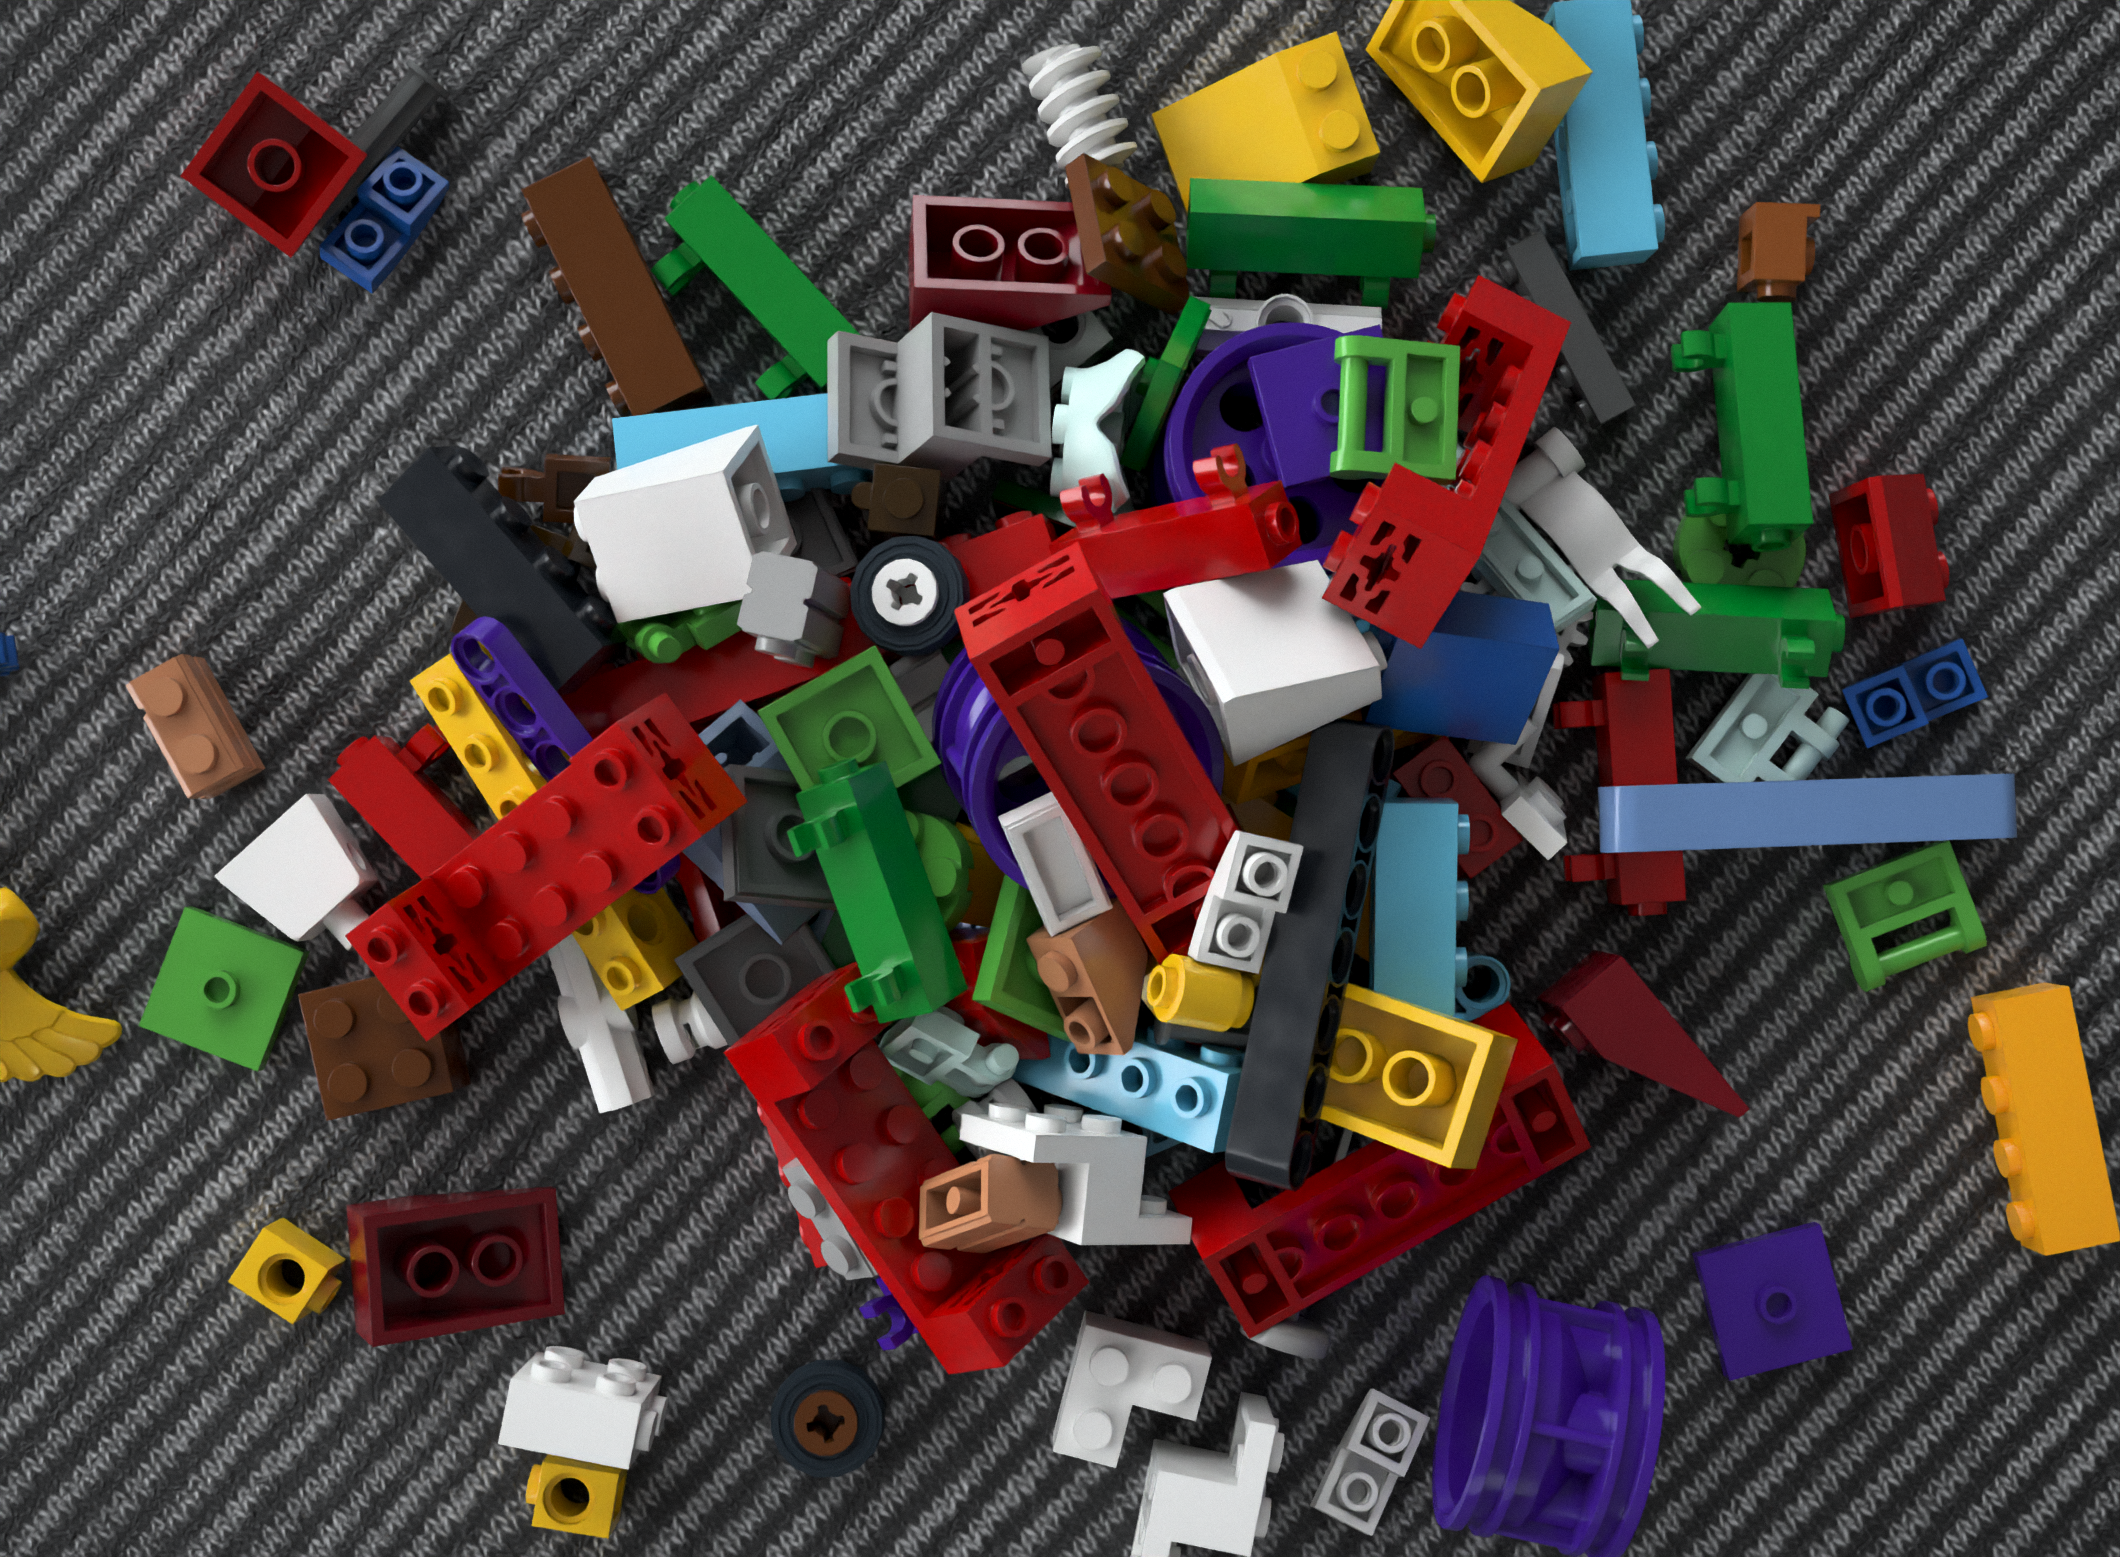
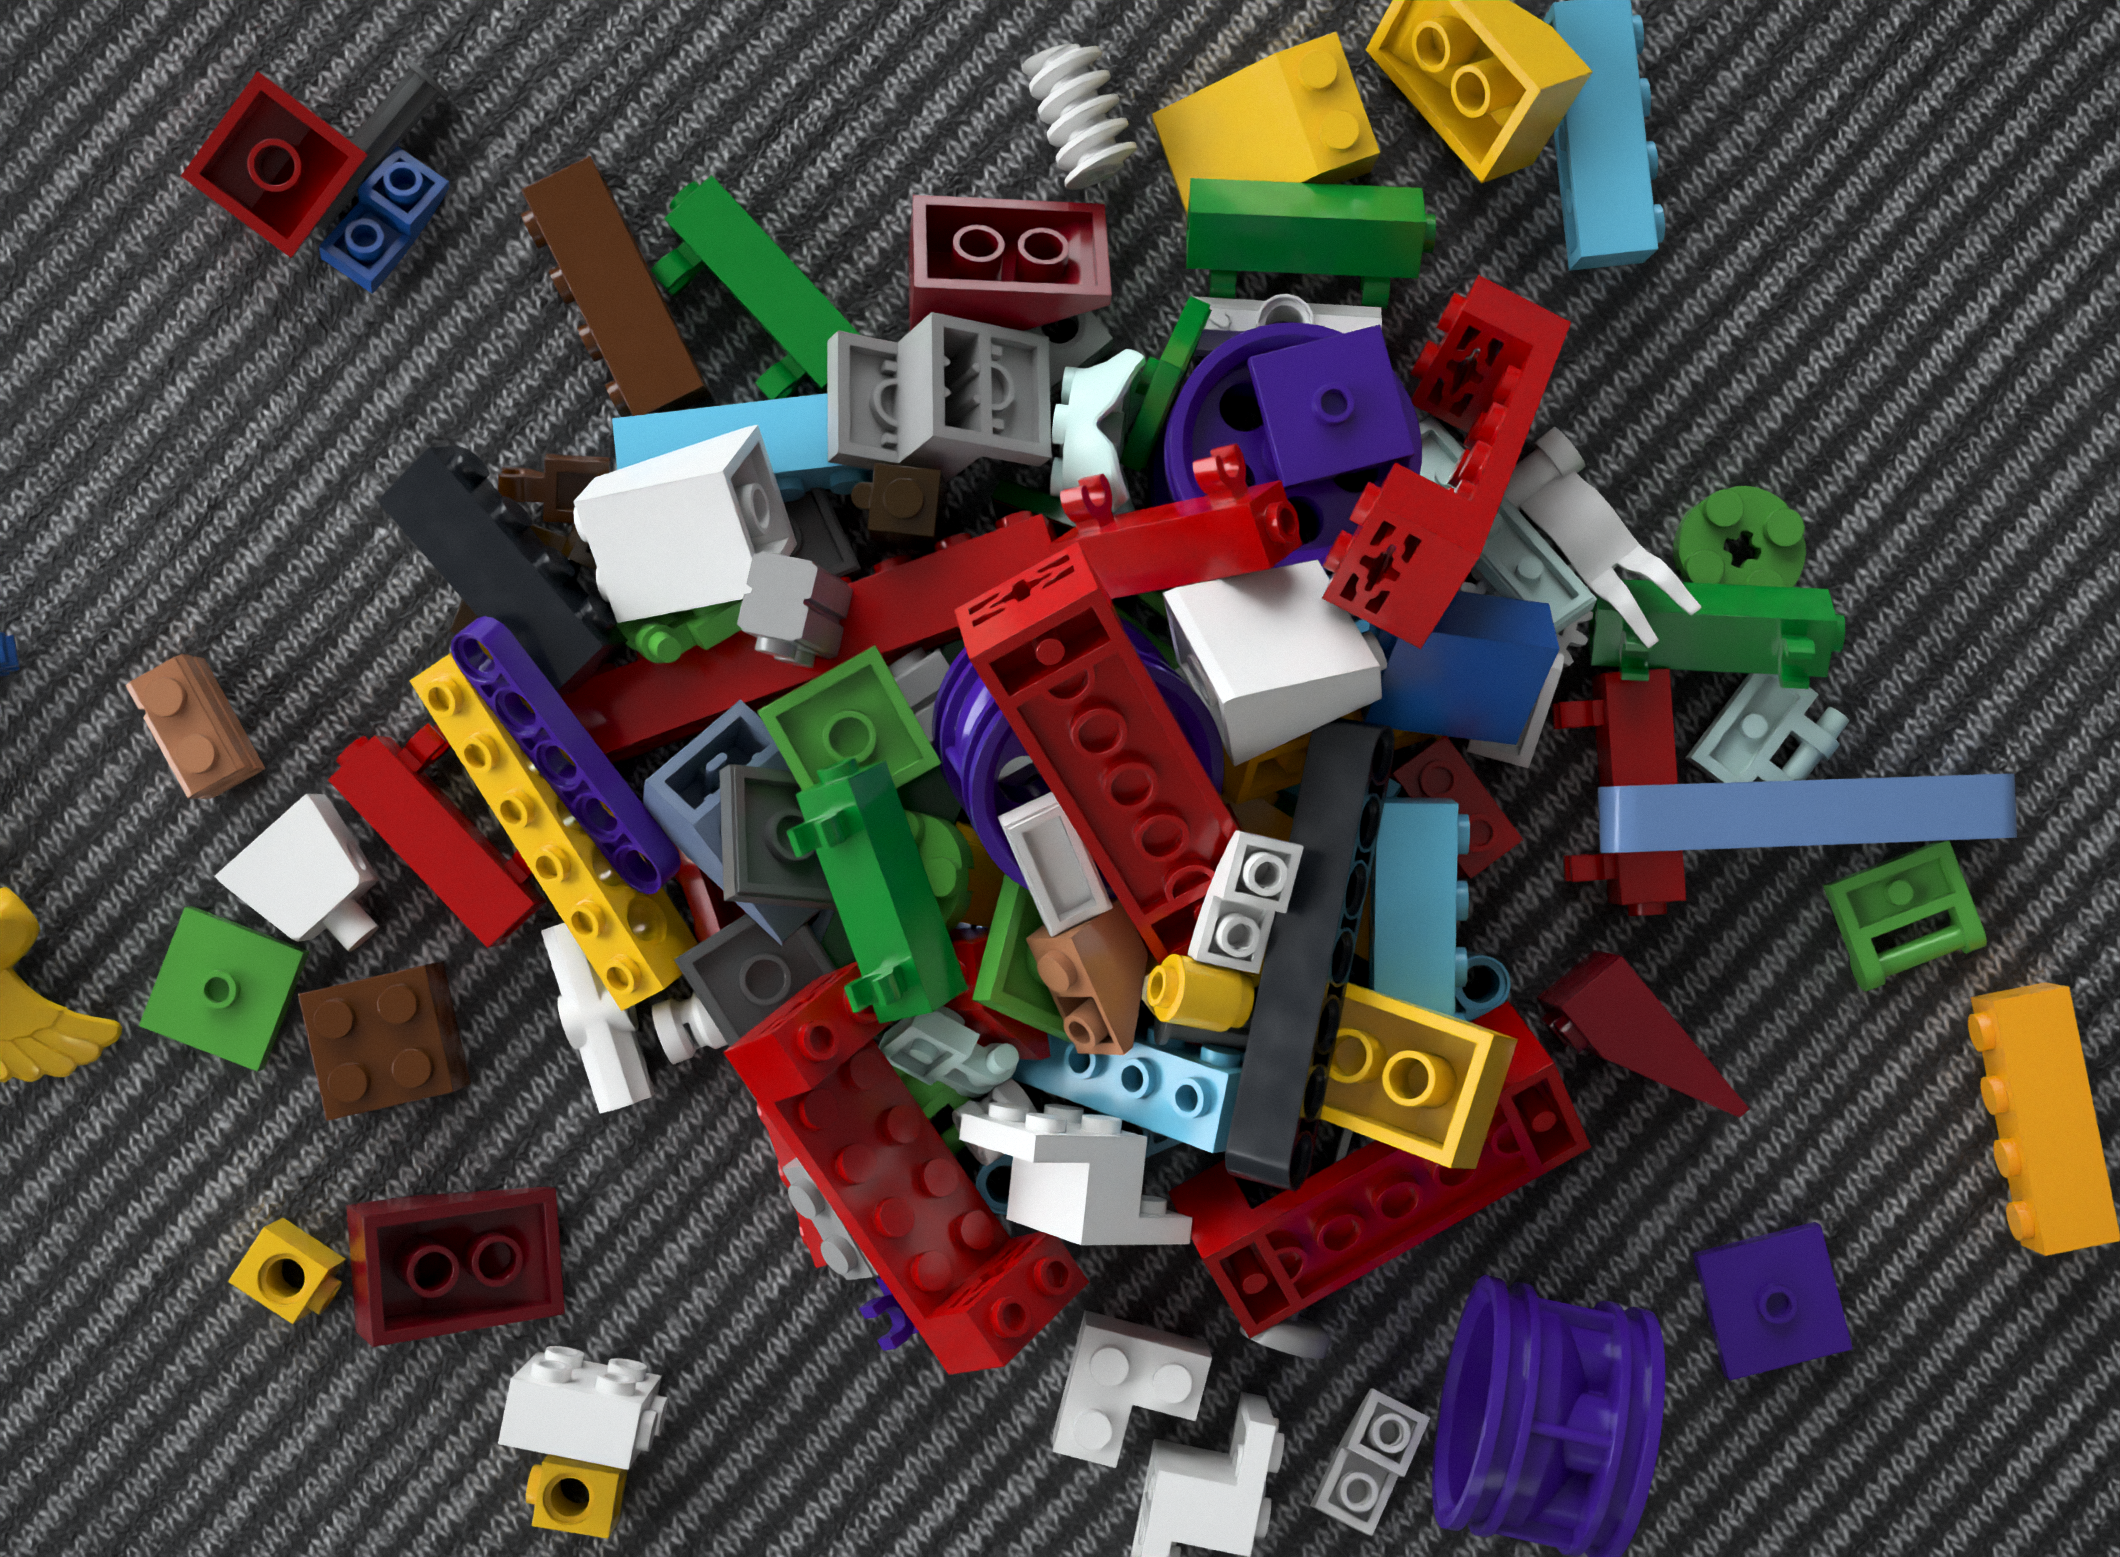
(547, 866): red plate -> none
(825, 1394): black wheel -> none
(927, 611): black wheel -> none
(989, 1204): nougat brick -> none
(1128, 234): reddish brown plate -> none
(1418, 408): bright green plate -> none
(1528, 806): white plate -> none
(1583, 358): dark grey piece -> none
(1758, 425): green brick -> none
(1775, 249): dark orange brick -> none
(1888, 544): red slope -> none
(1914, 692): blue slope -> none

